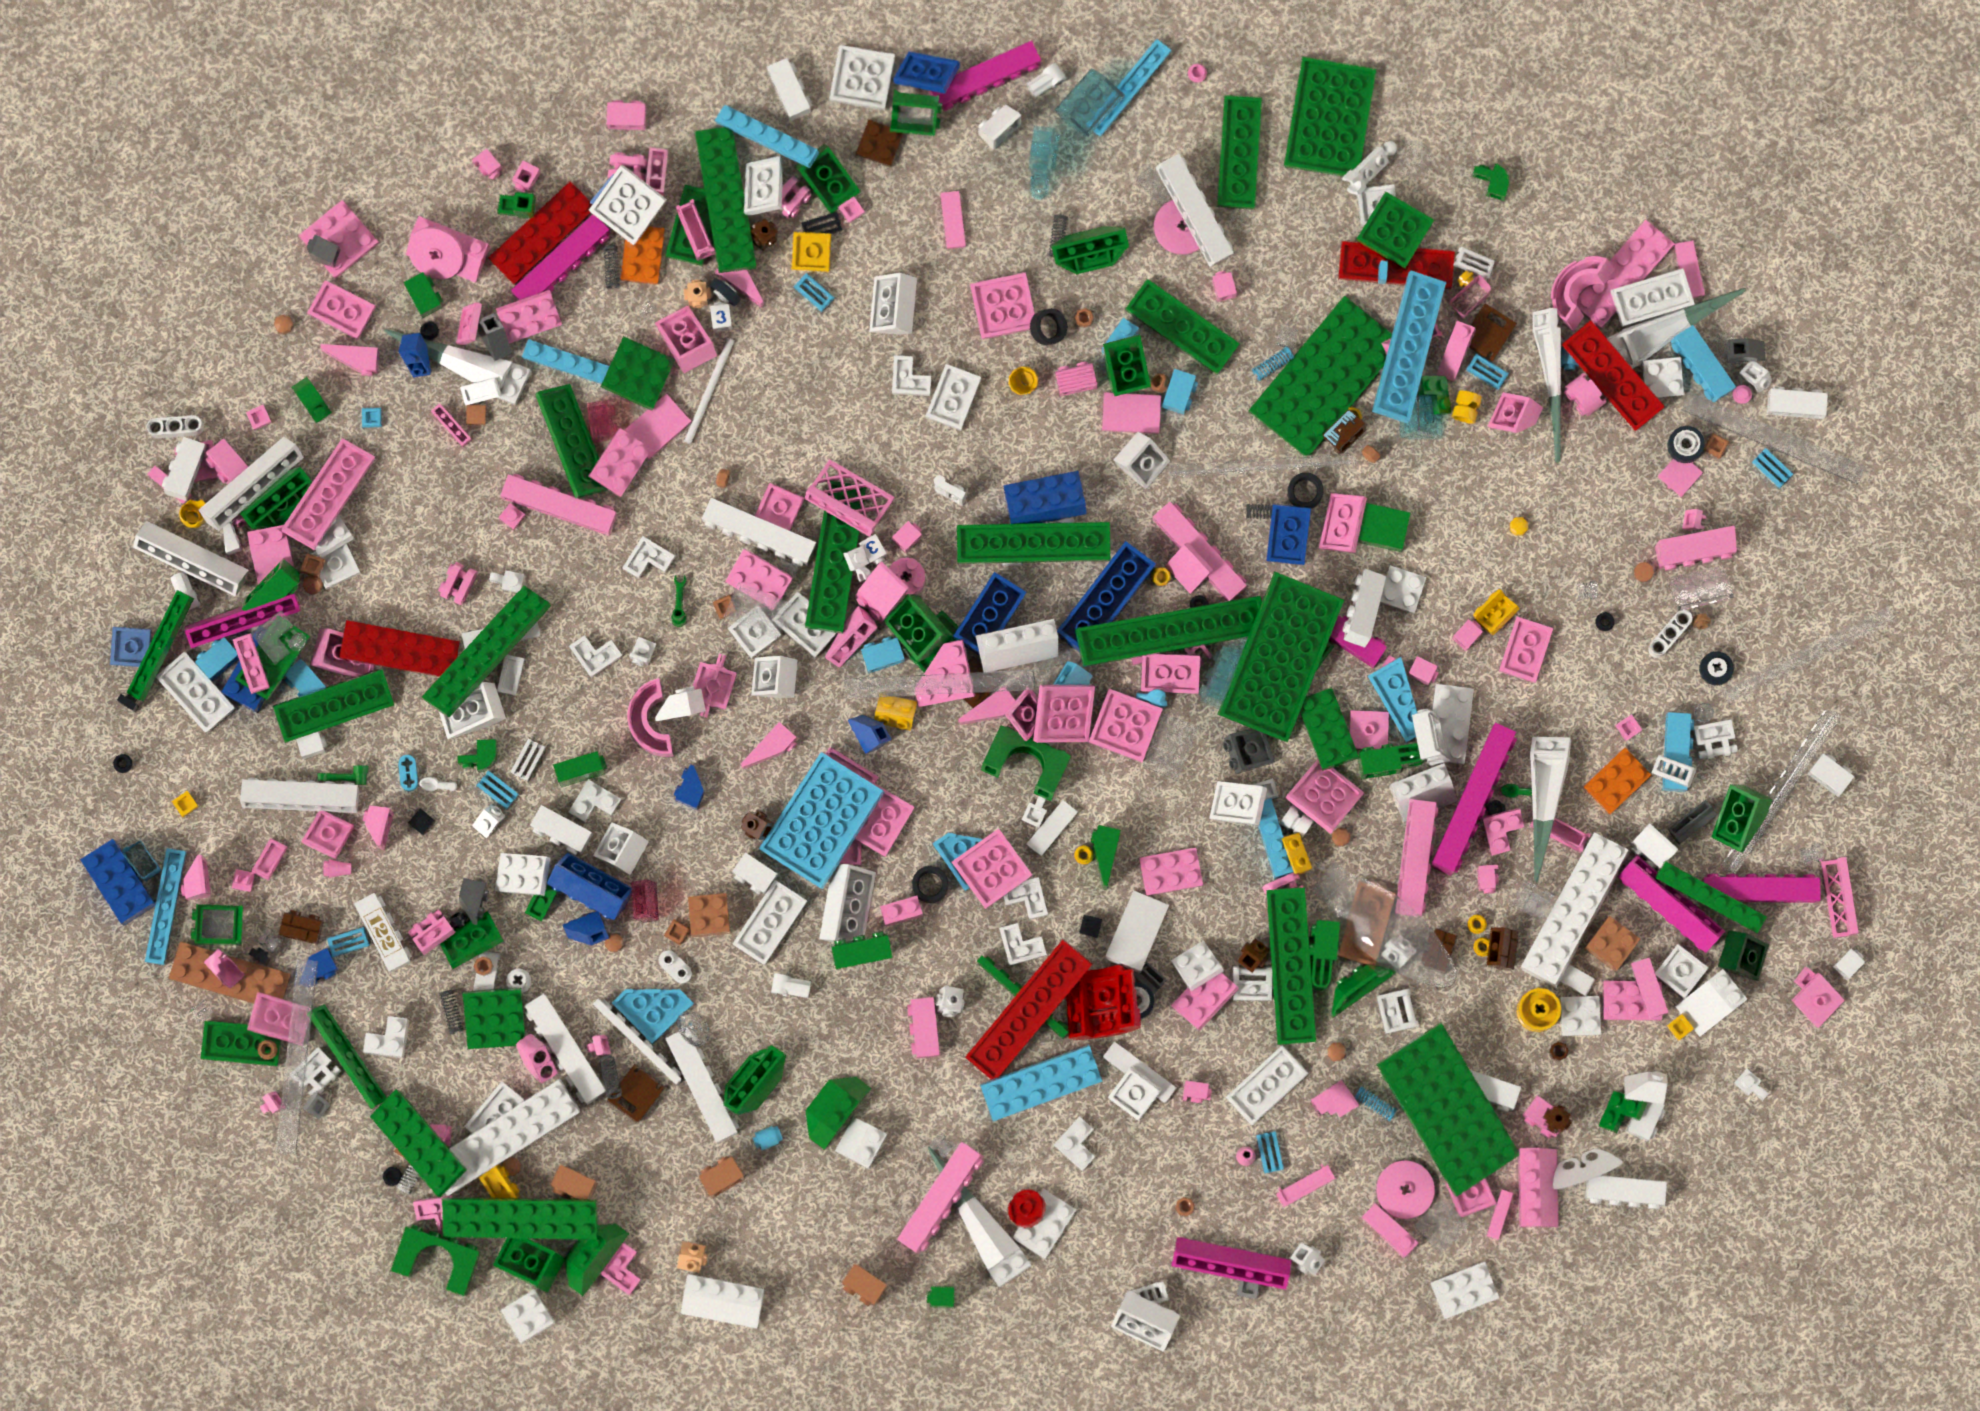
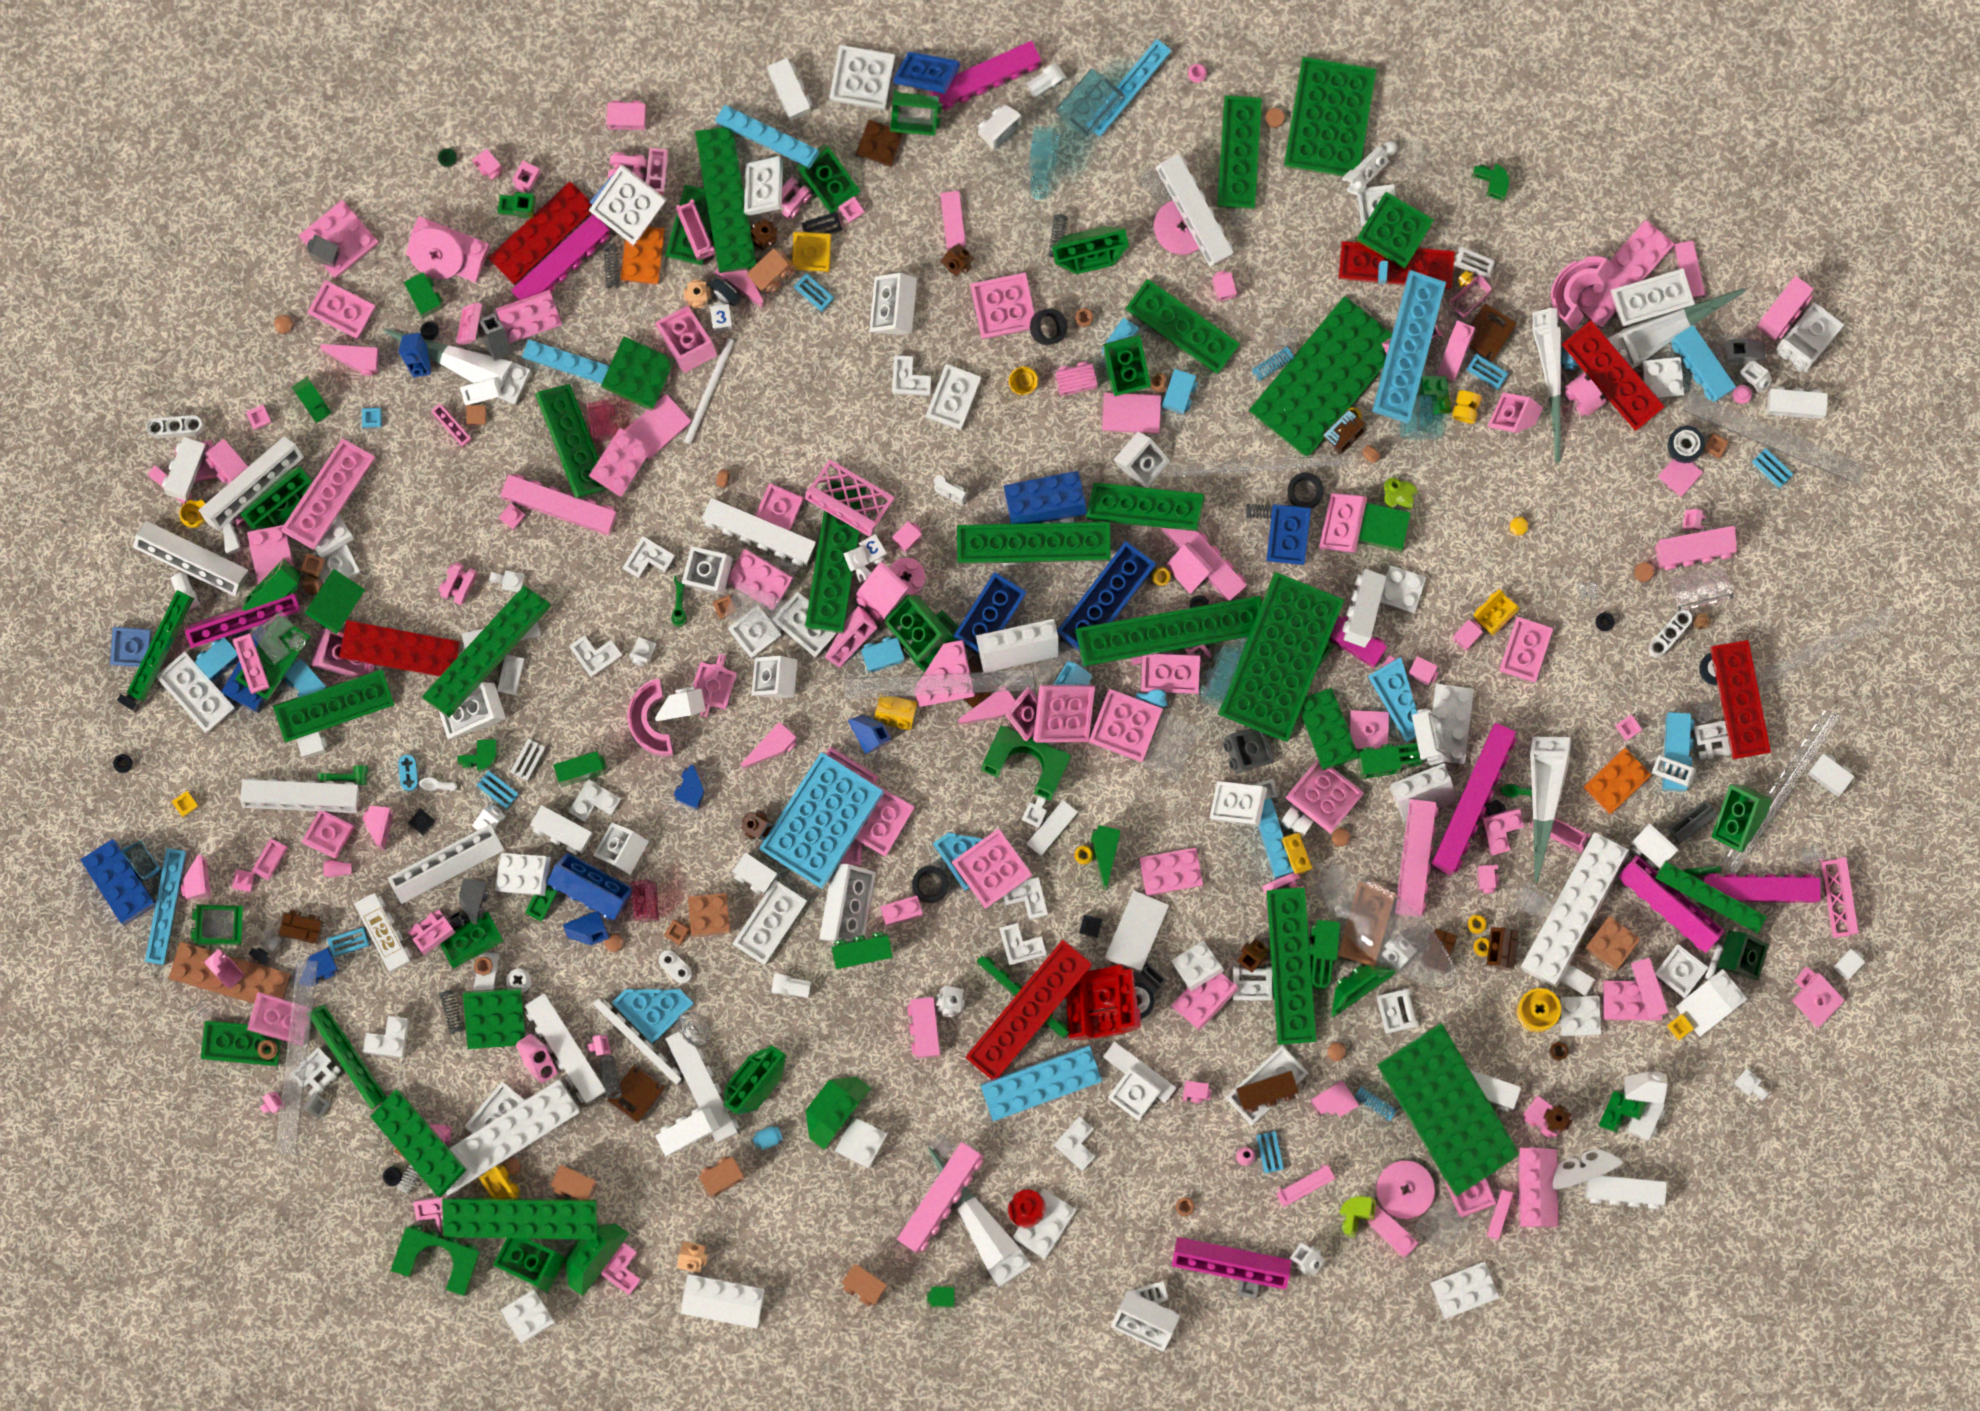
(334, 601): none -> green tile
(445, 863): none -> white brick
(447, 157): none -> dark green tile
(687, 1131): none -> white brick
(707, 570): none -> white brick
(772, 271): none -> nougat brick
(957, 260): none -> reddish brown brick
(1145, 506): none -> green plate
(1267, 1092): none -> reddish brown brick
(1274, 118): none -> nougat tile
(1355, 1209): none -> lime brick
(1400, 495): none -> lime plate
(1703, 870): none -> green piece
(1714, 962): none -> white piece
(1740, 699): none -> red plate
(1786, 309): none -> bright pink brick
(1809, 337): none -> white bracket

